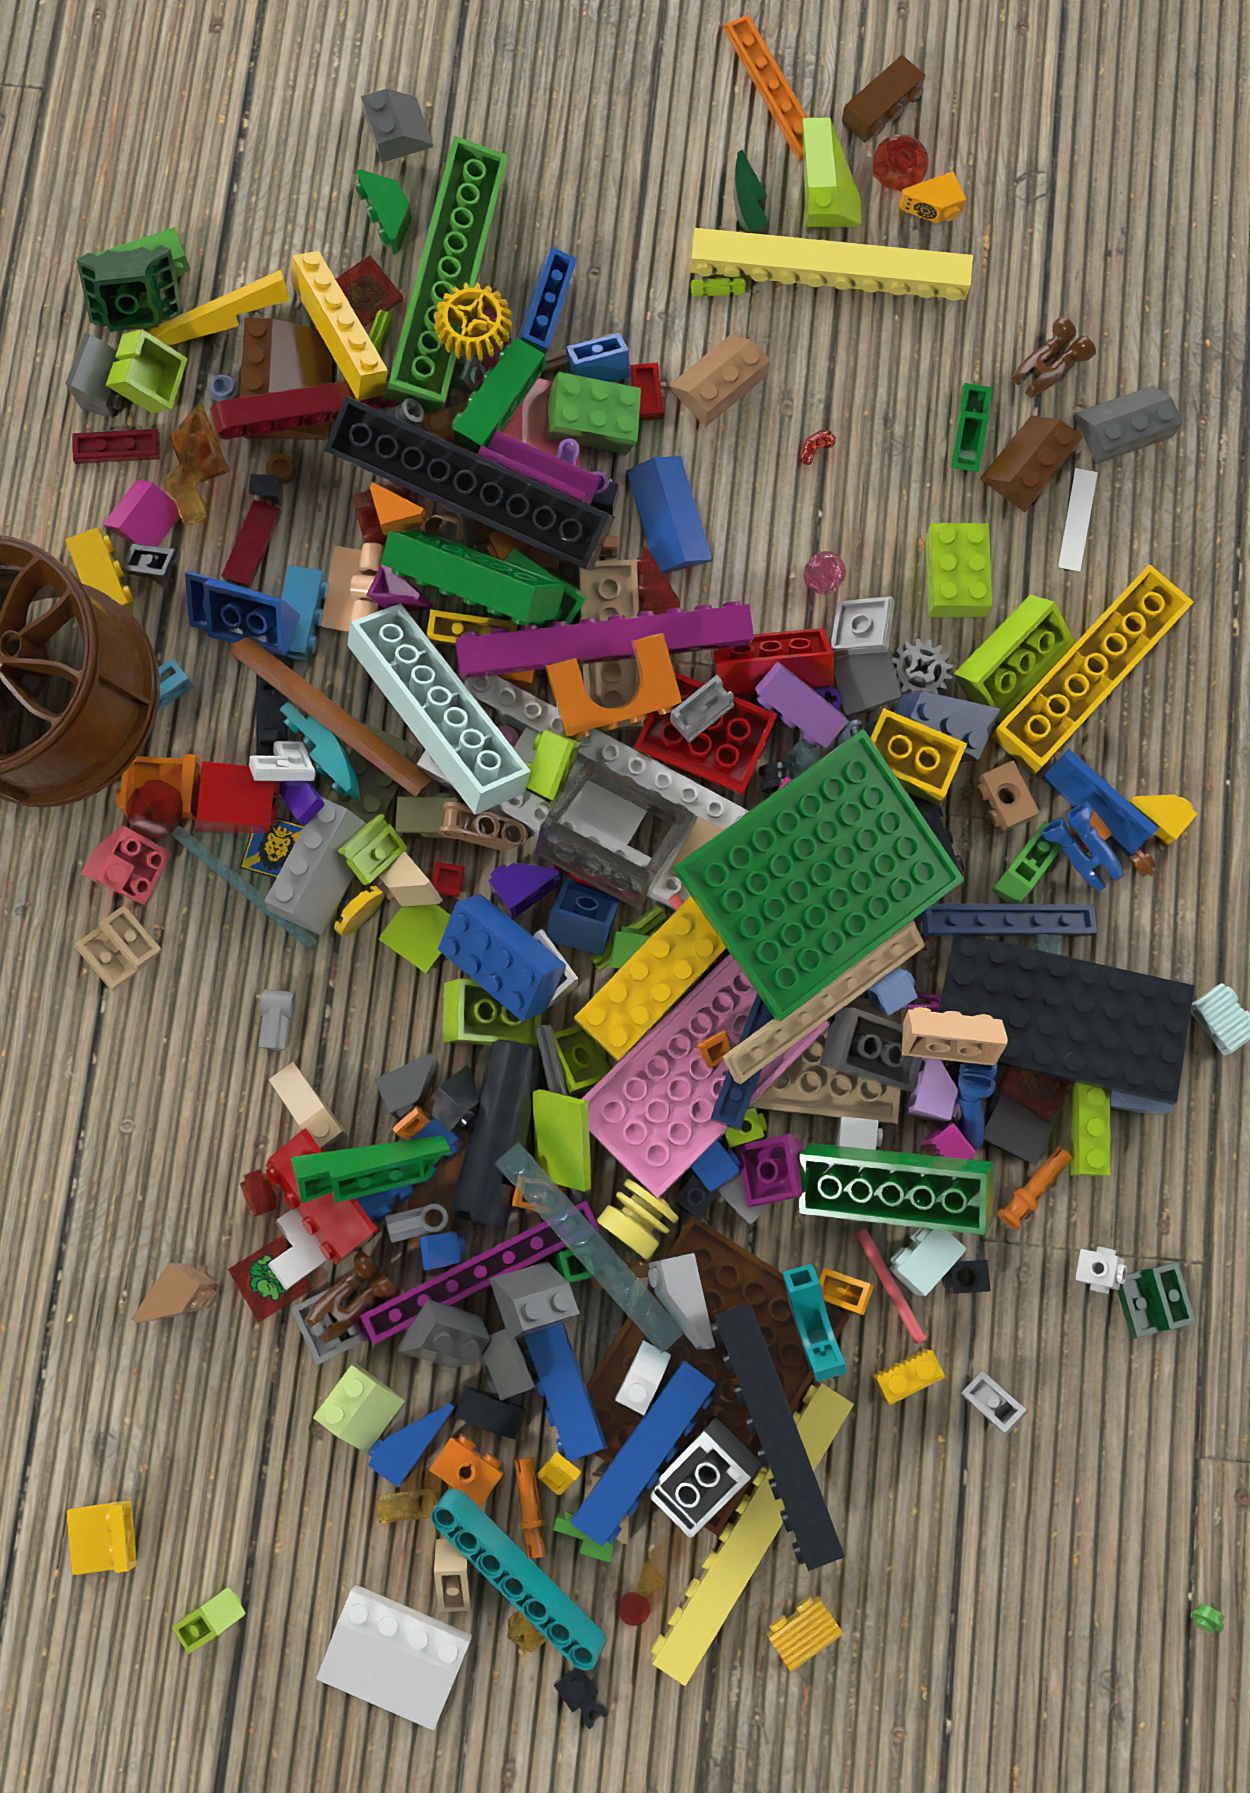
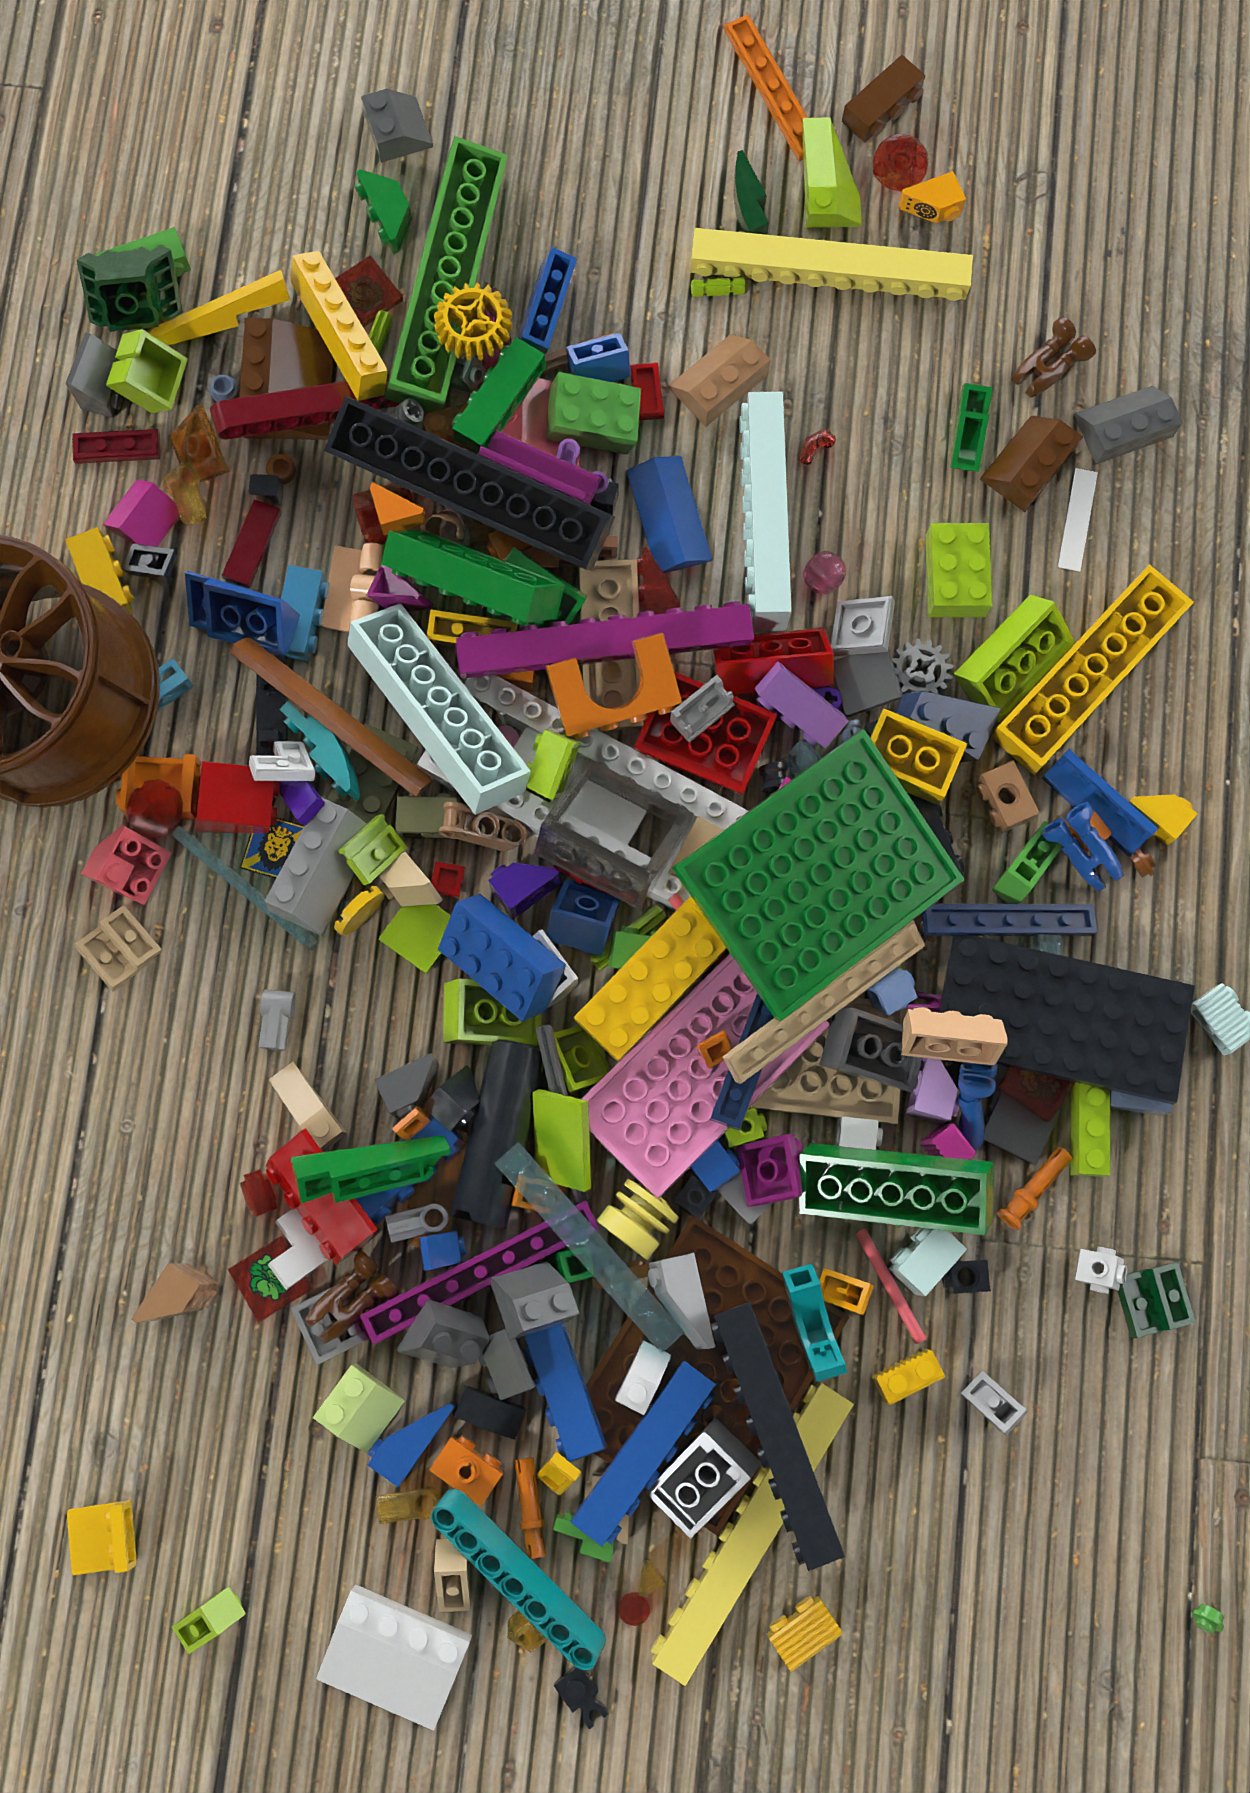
(765, 511): none -> light aqua brick

